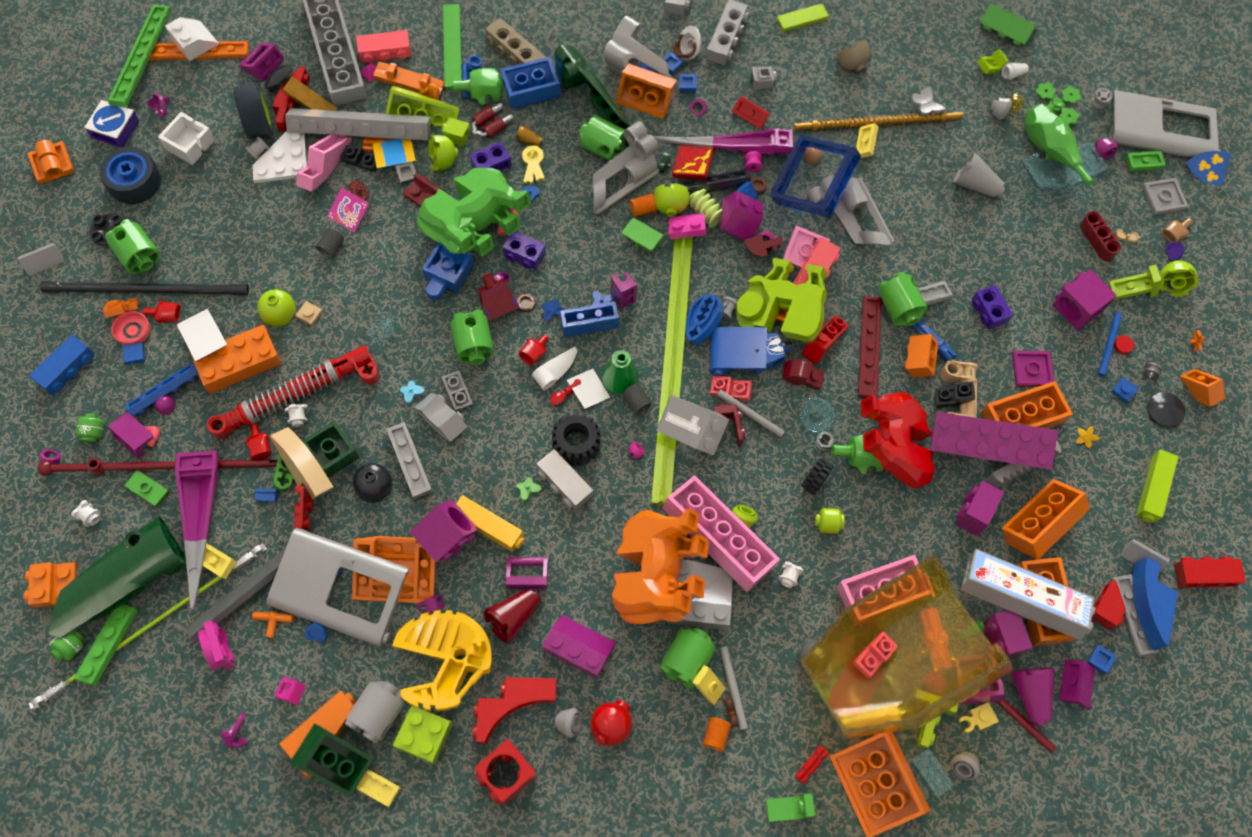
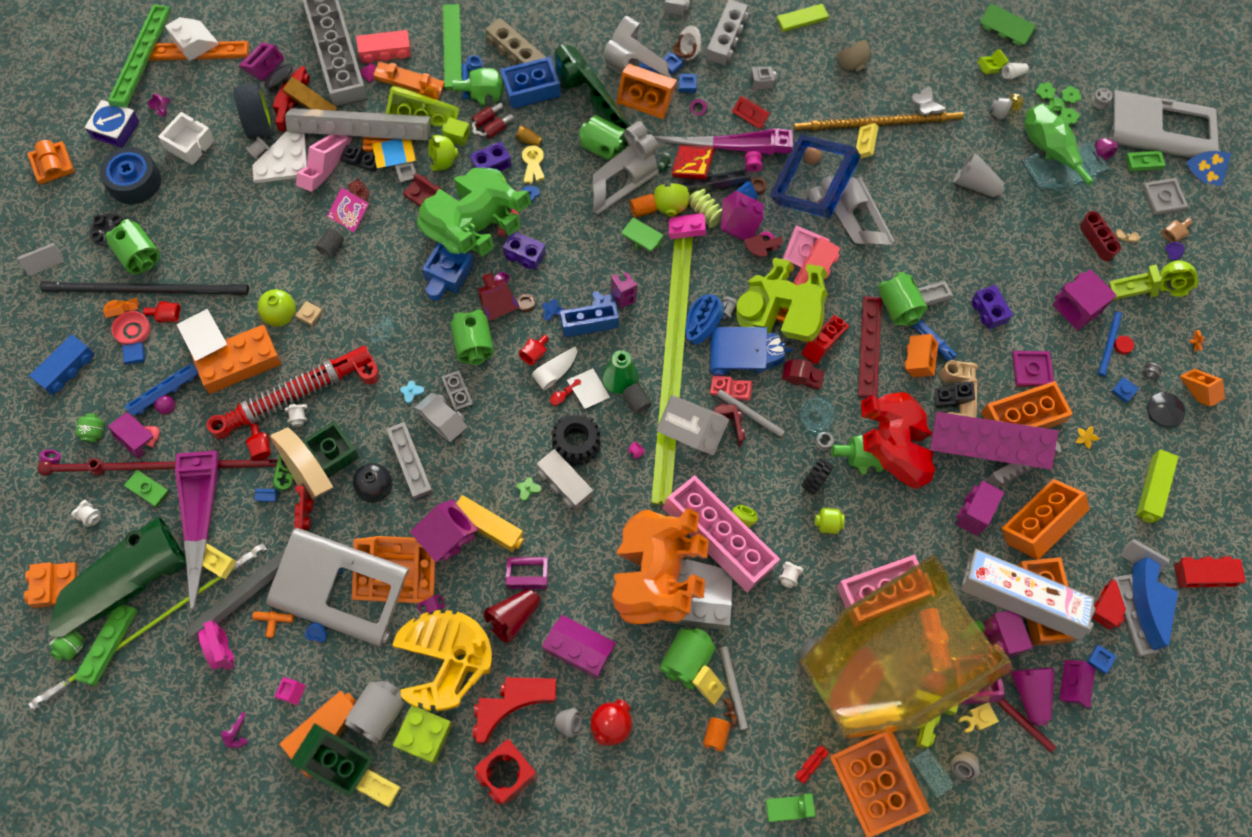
(874, 654): coral slope -> none

